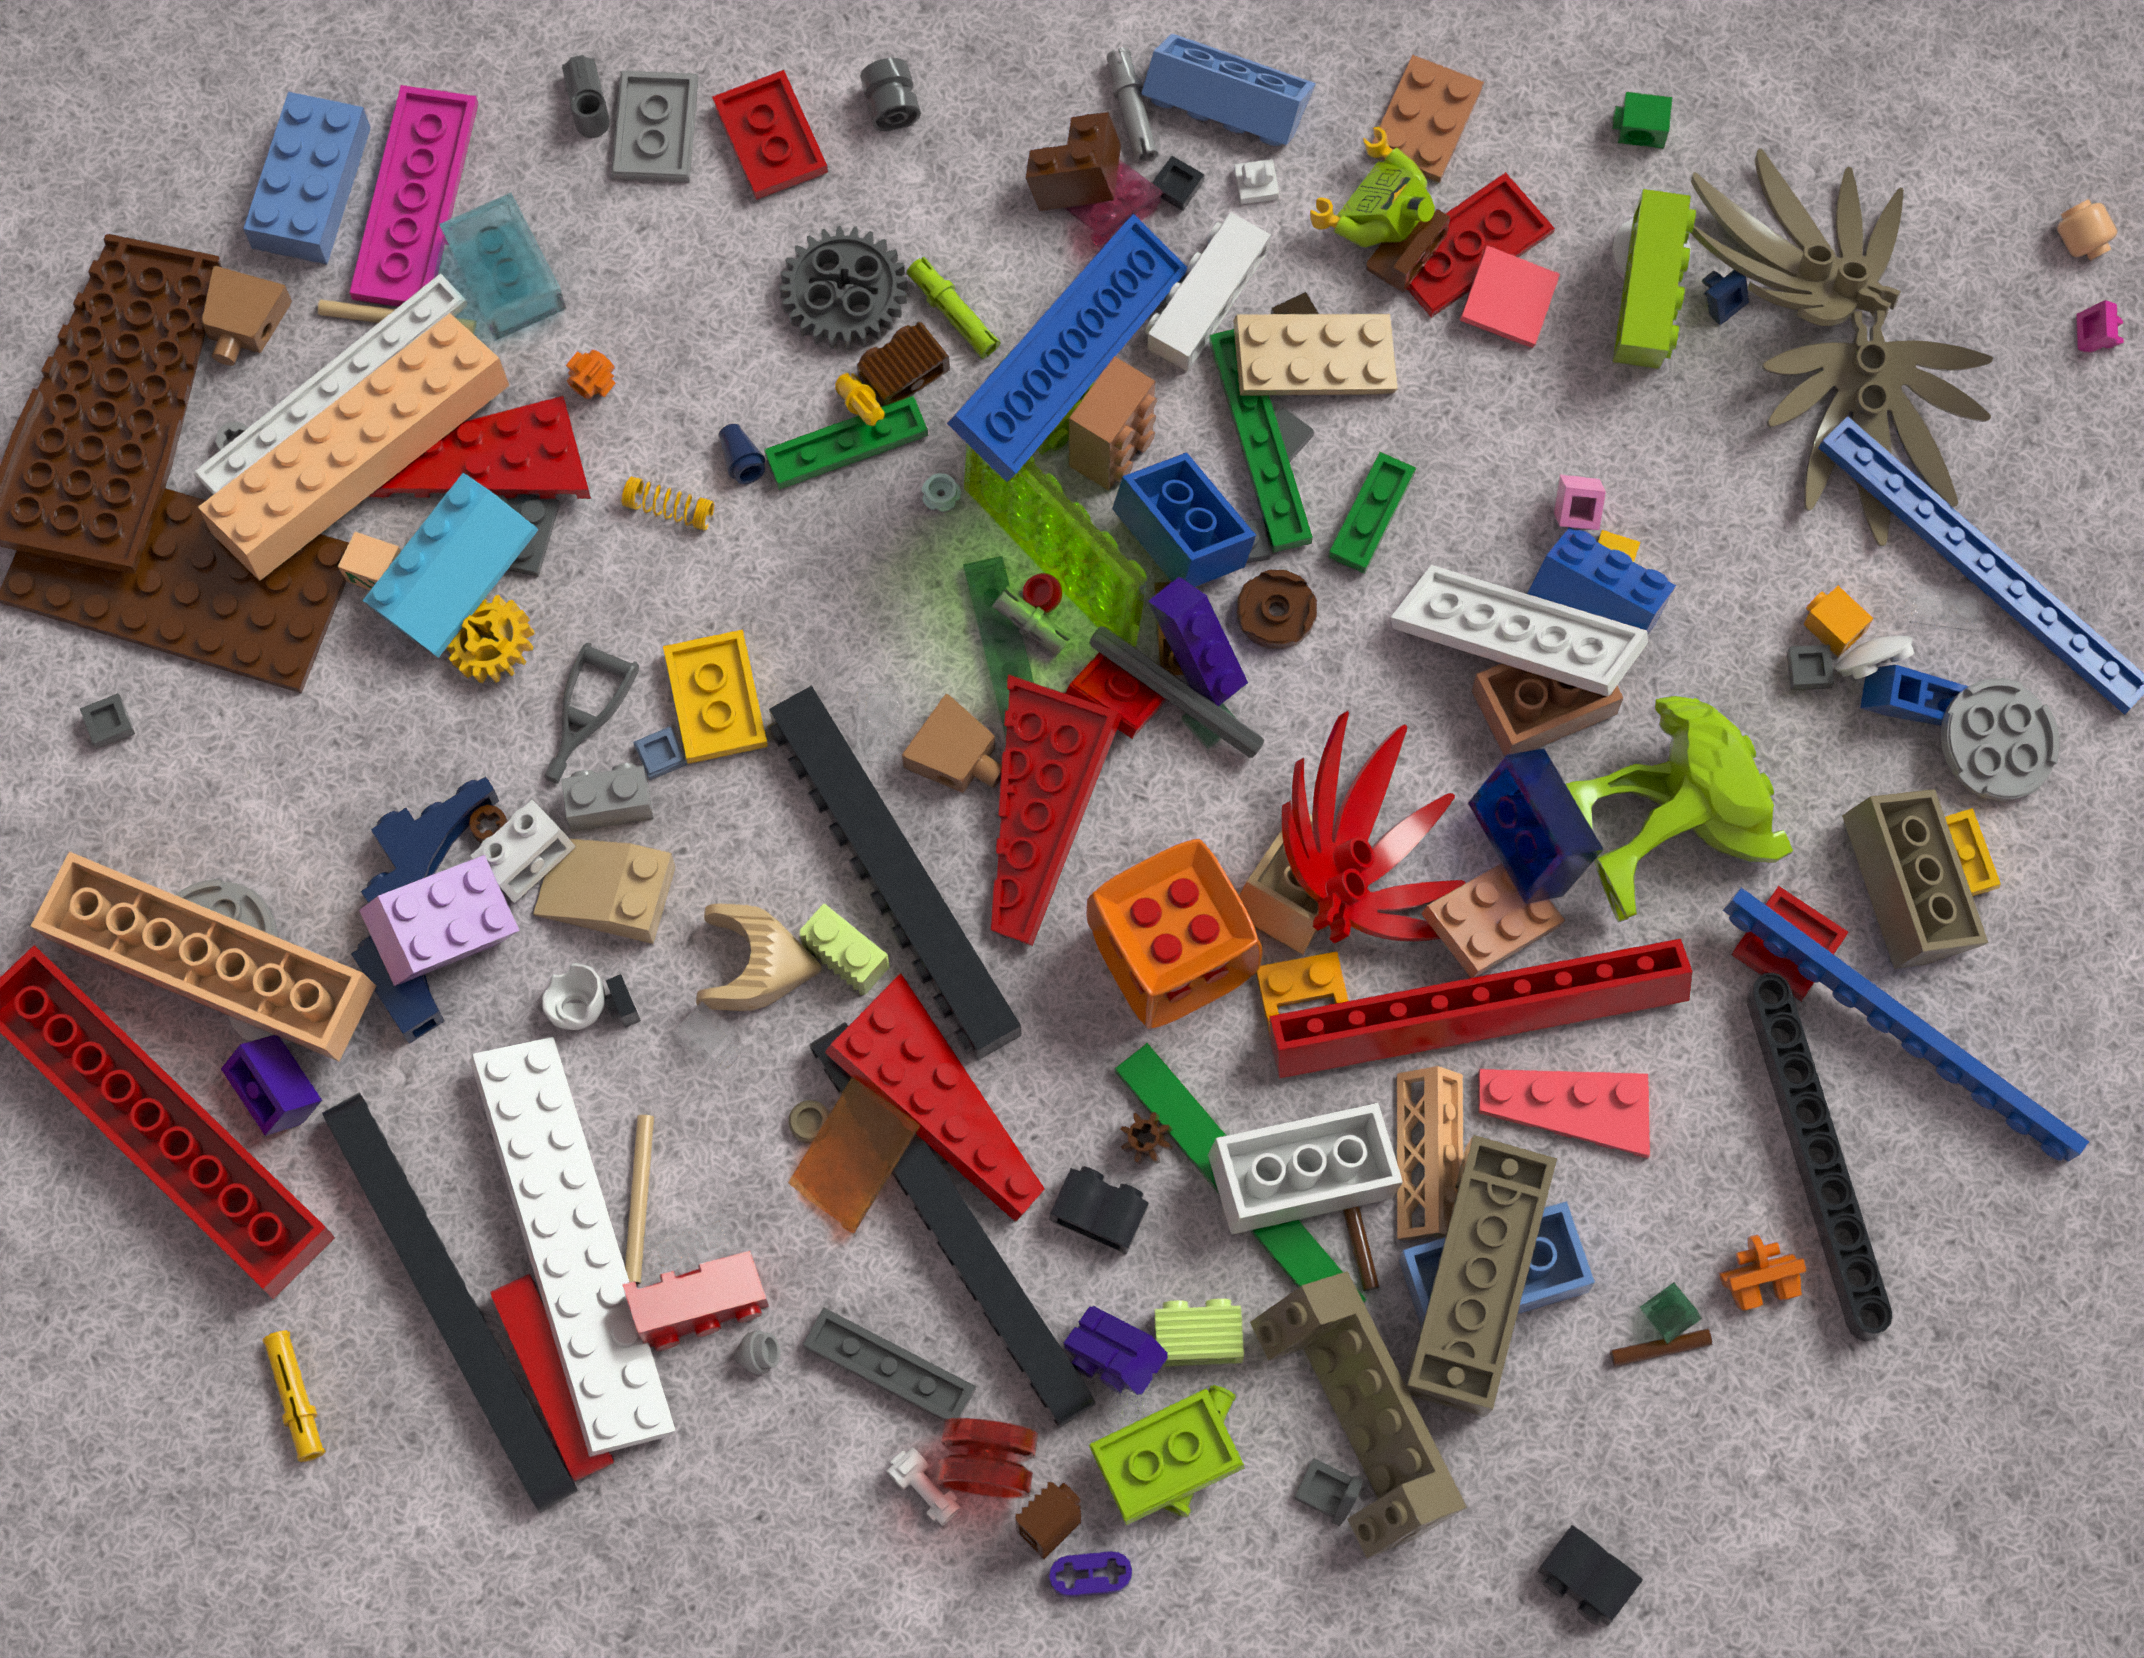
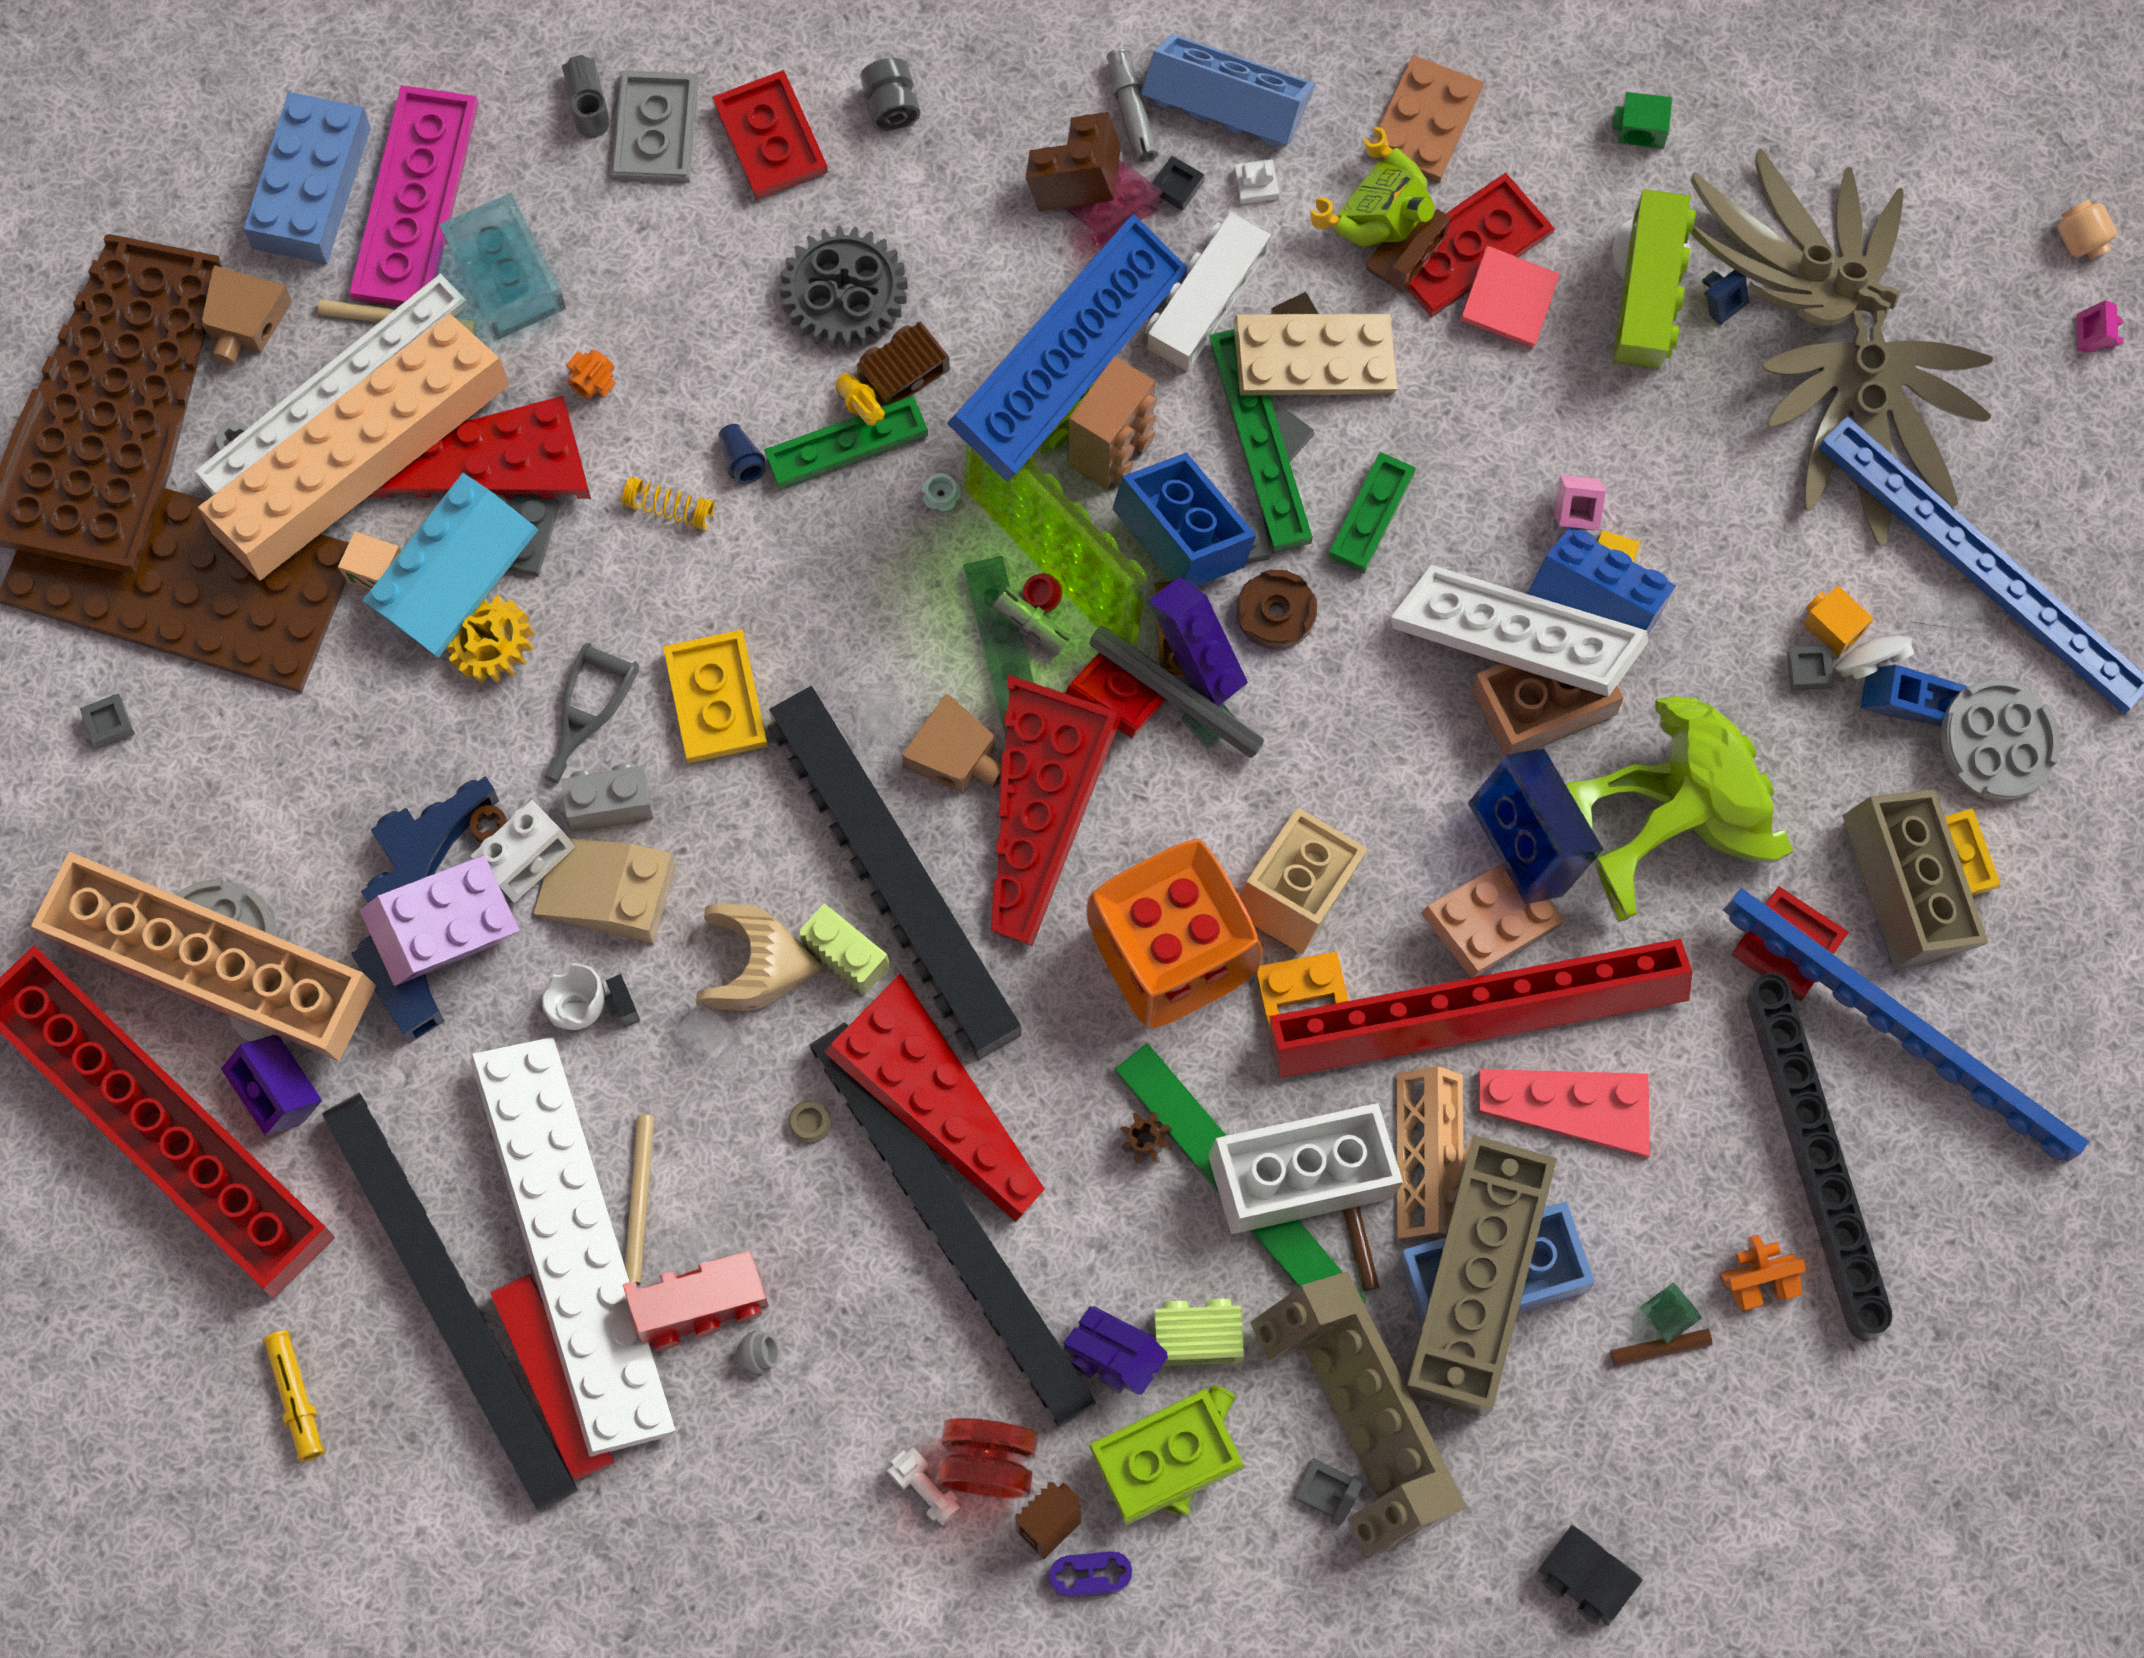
(660, 753): sand blue tile -> none
(853, 1154): clear orange piece -> none
(888, 1366): dark grey plate -> none
(942, 295): lime pin -> none
(1099, 1209): black brick -> none
(1341, 863): red plant -> none

